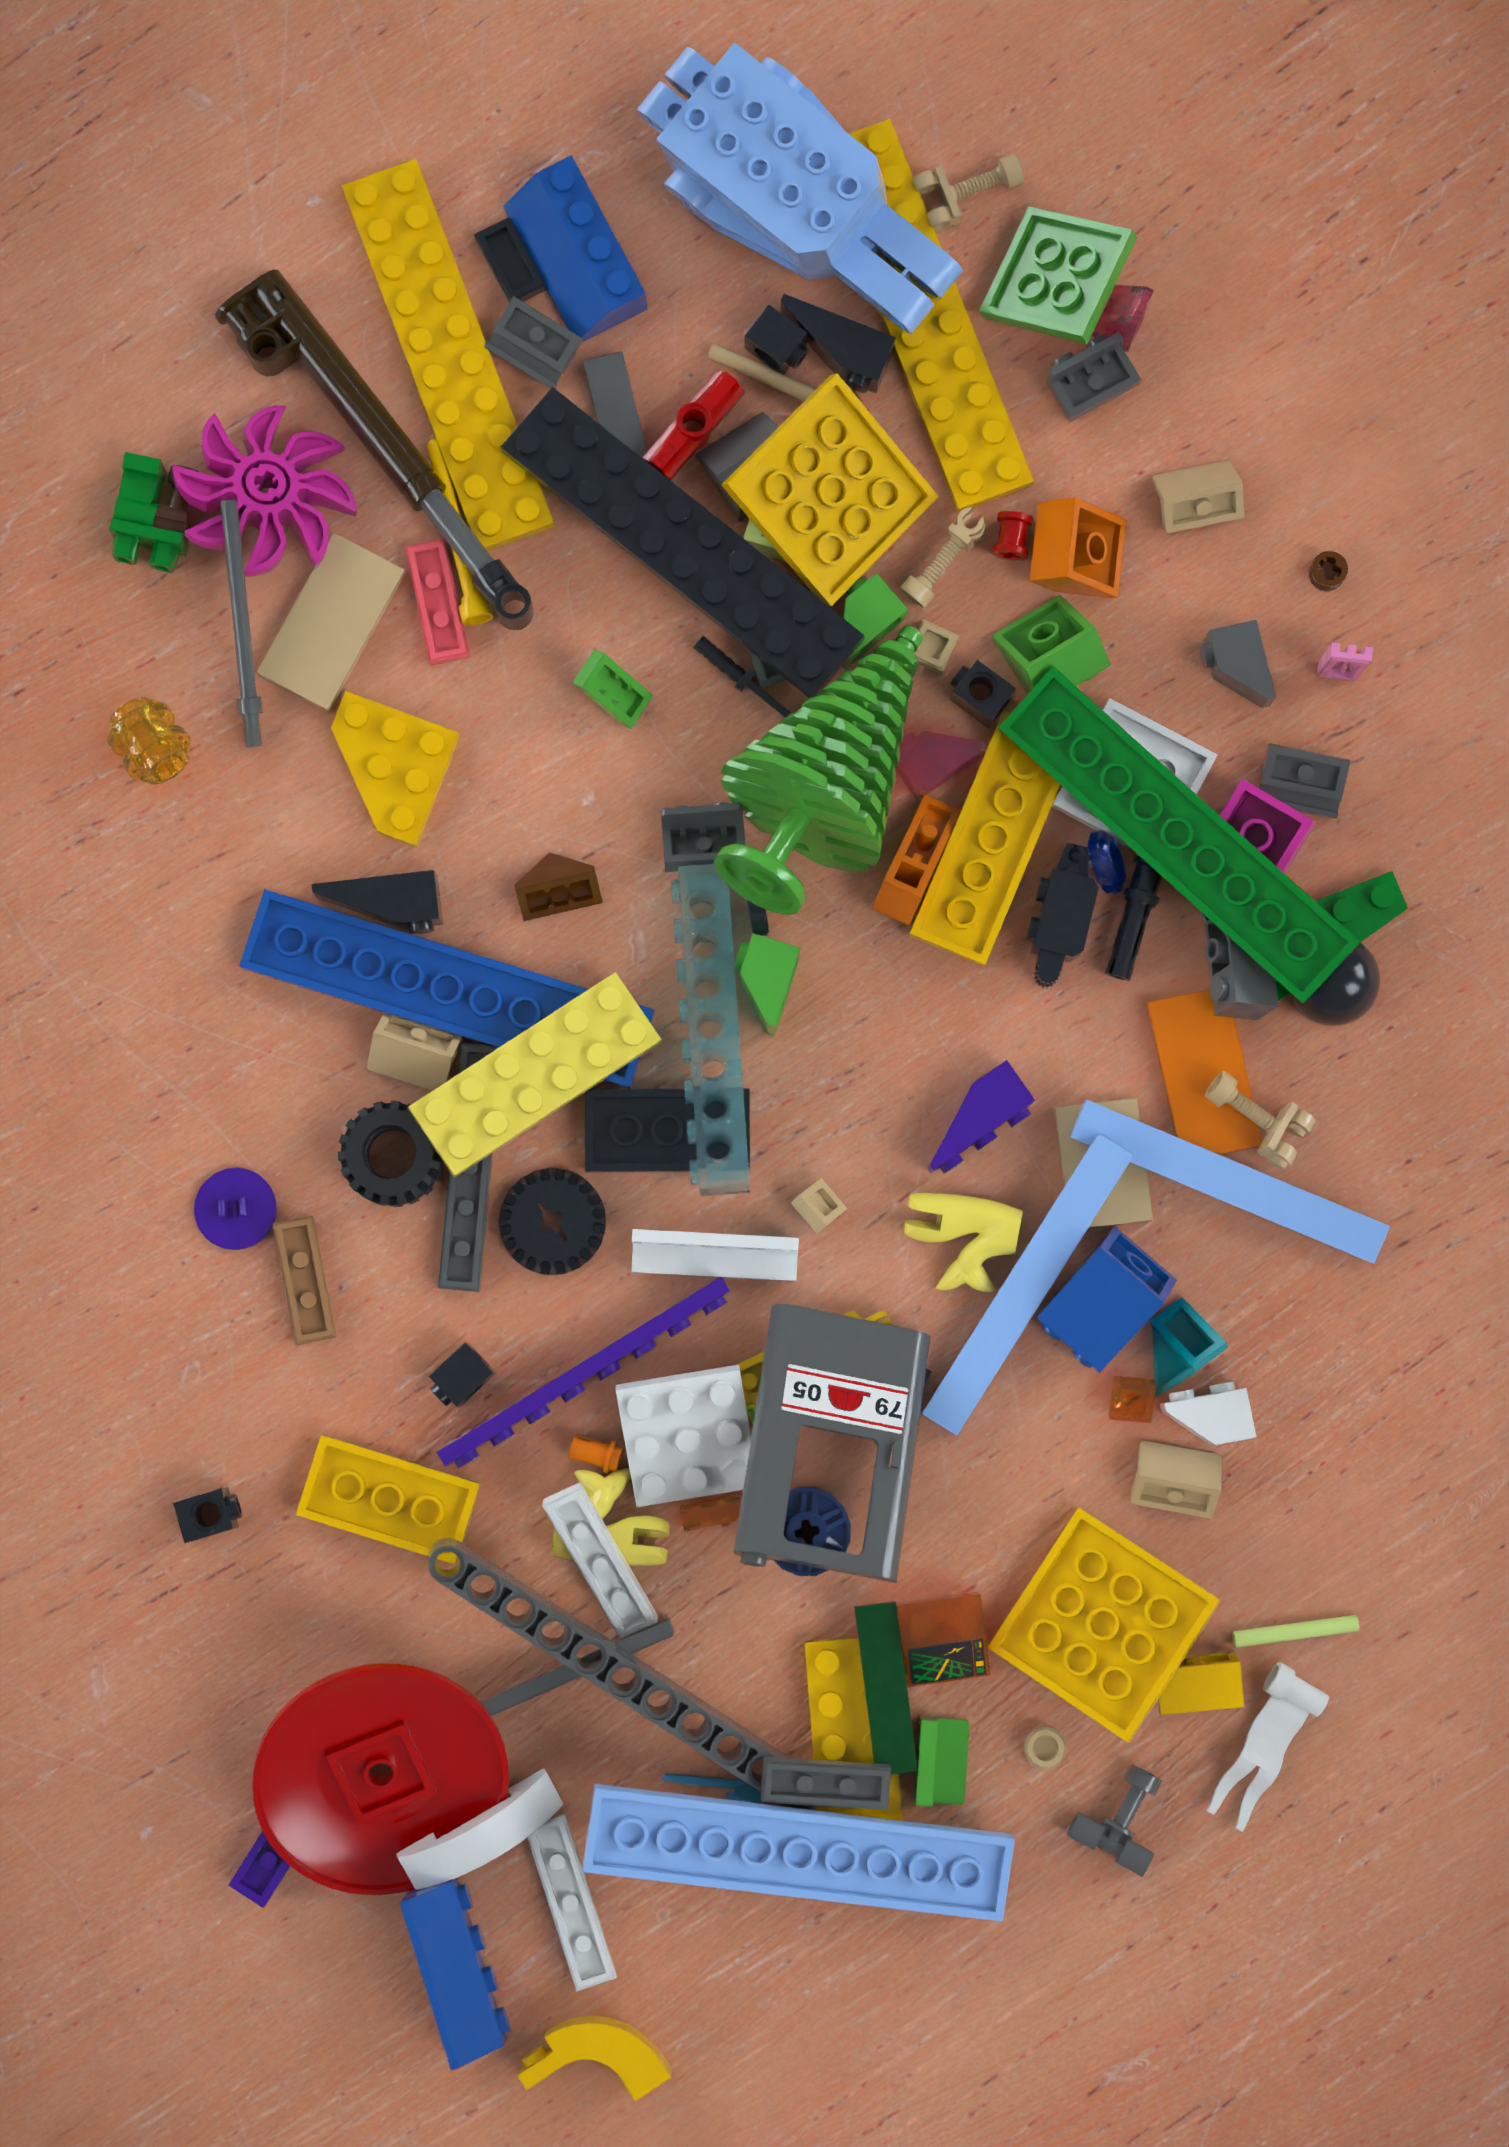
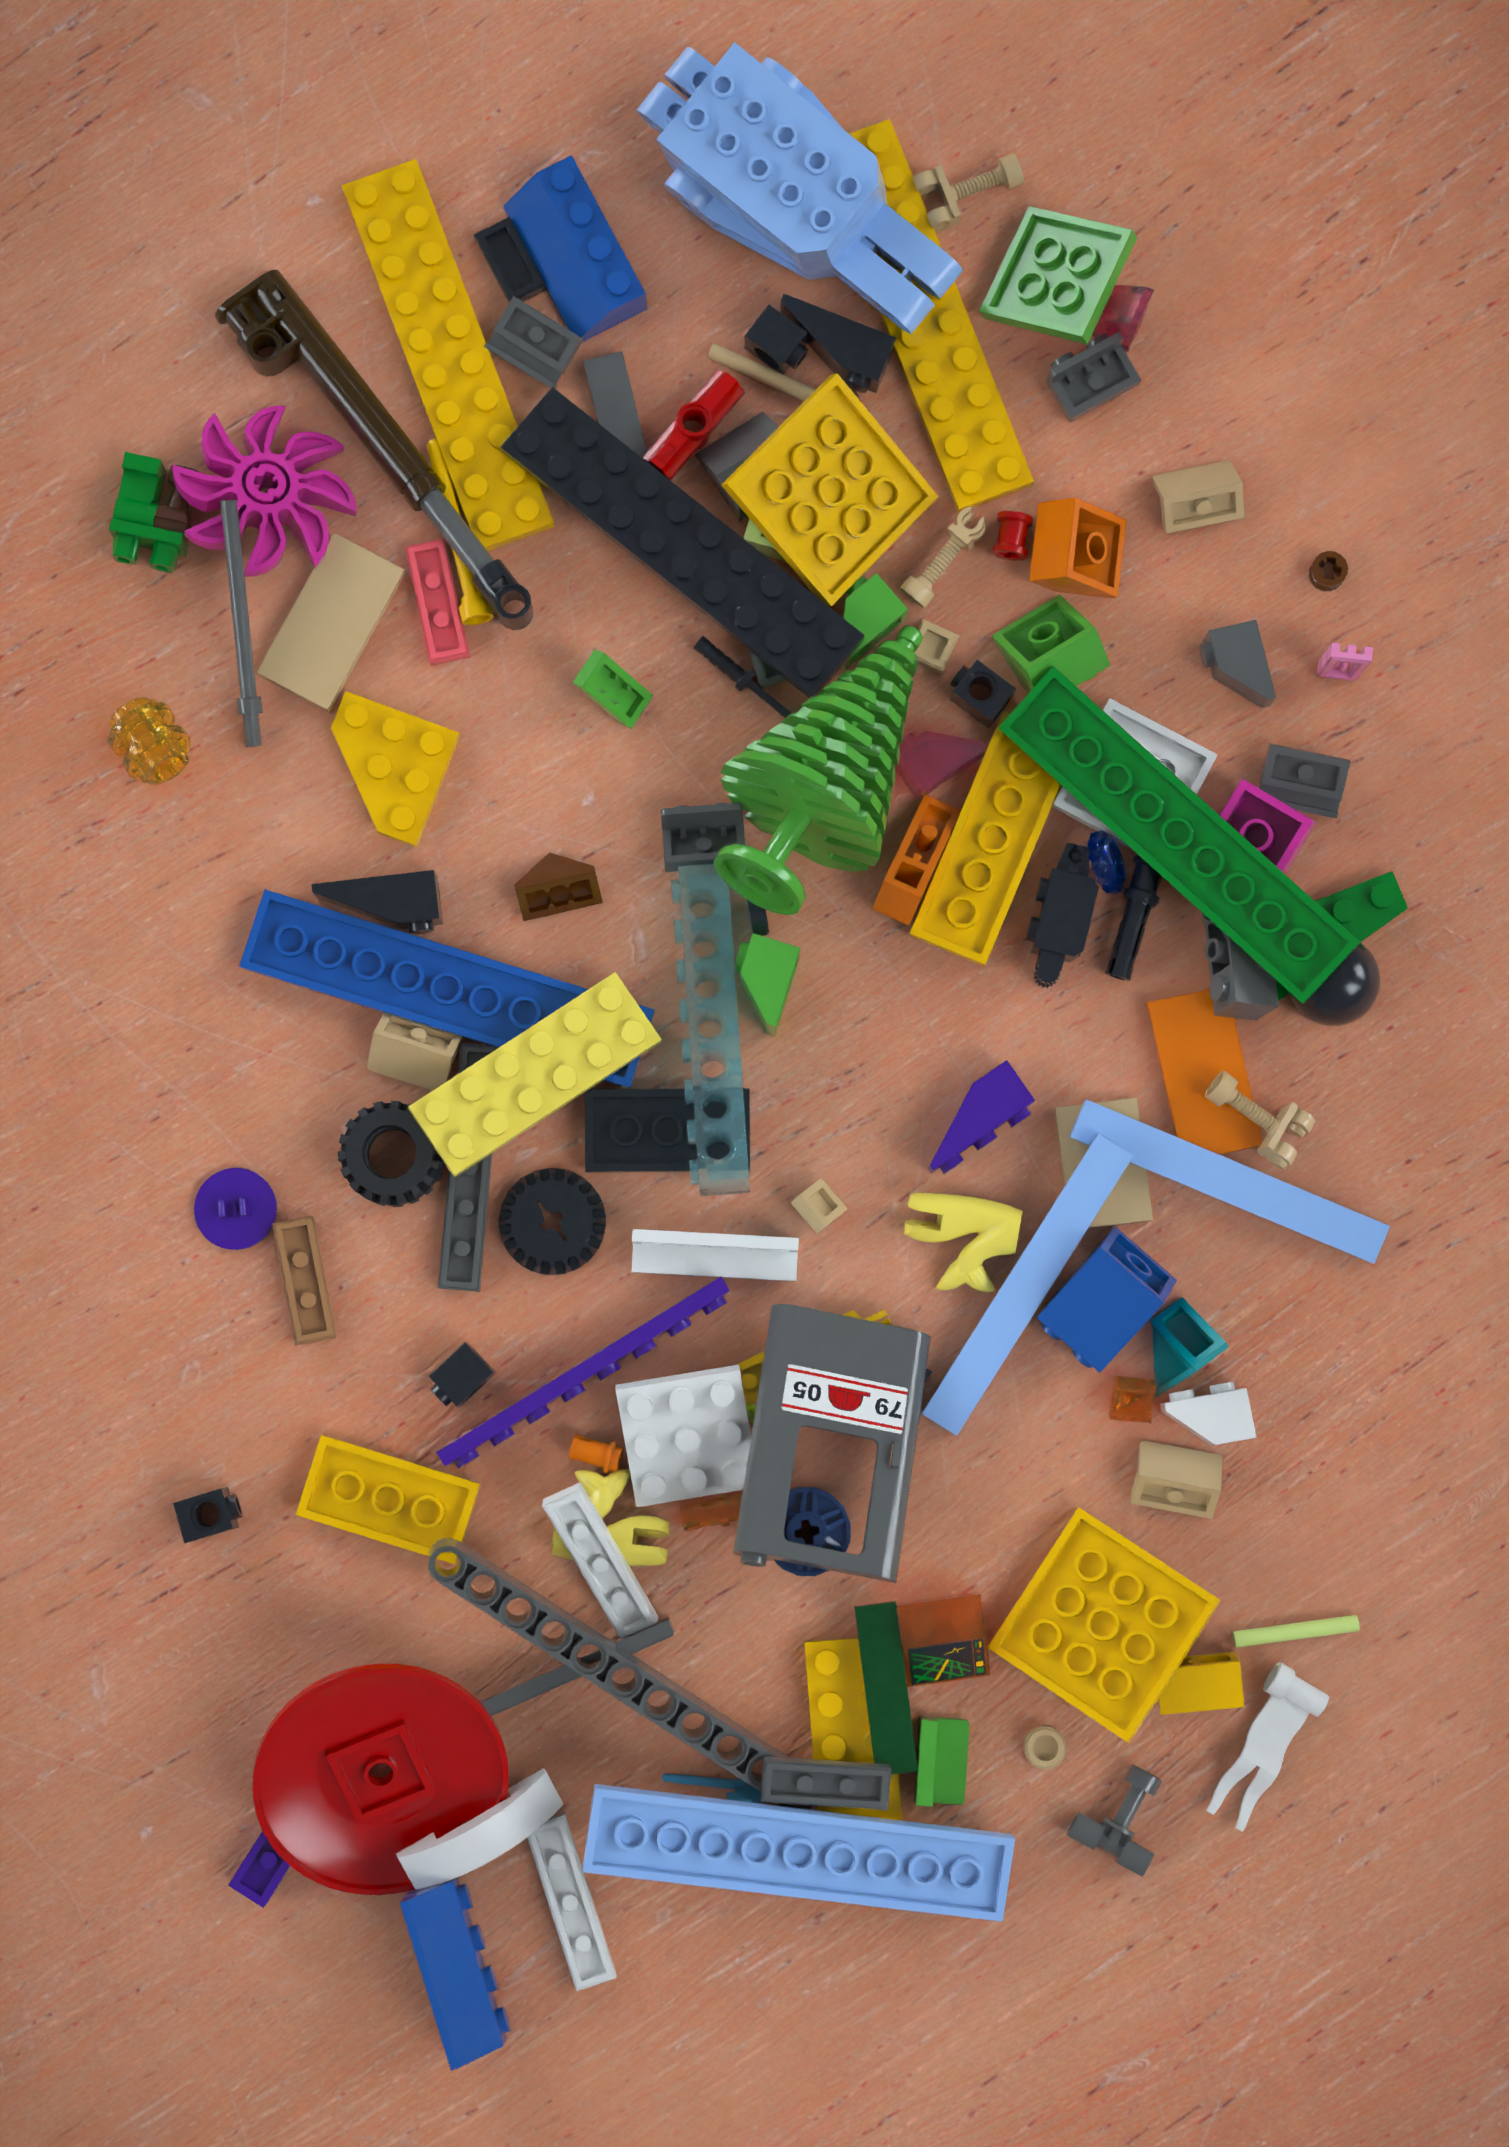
(602, 2040): yellow arch -> none

